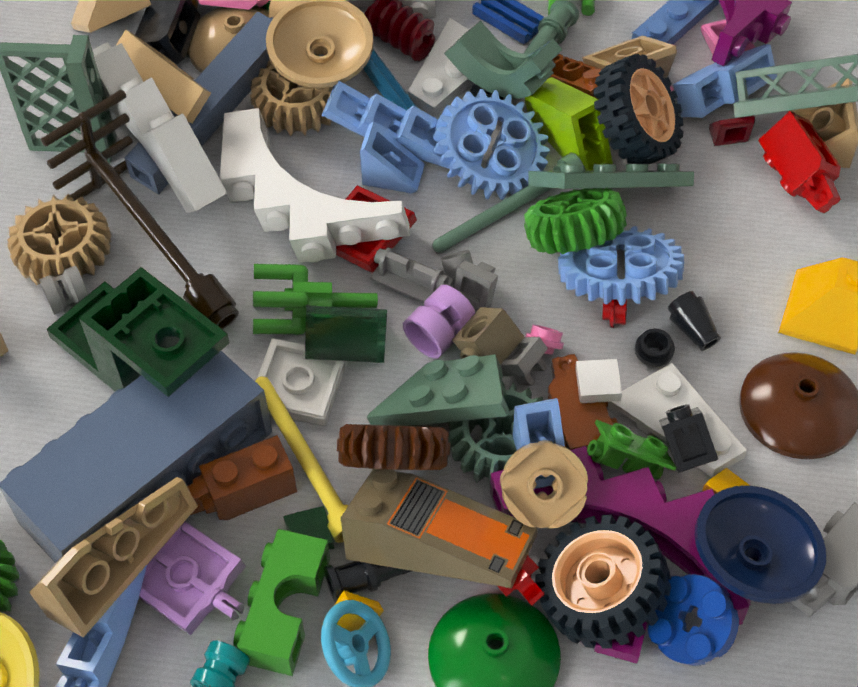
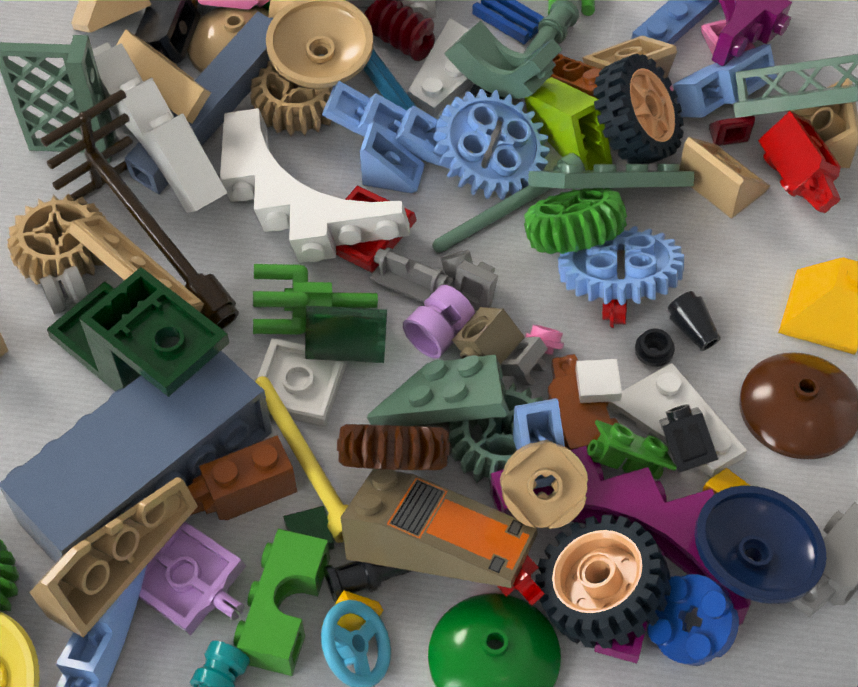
(123, 255): none -> tan tile
(721, 177): none -> tan slope

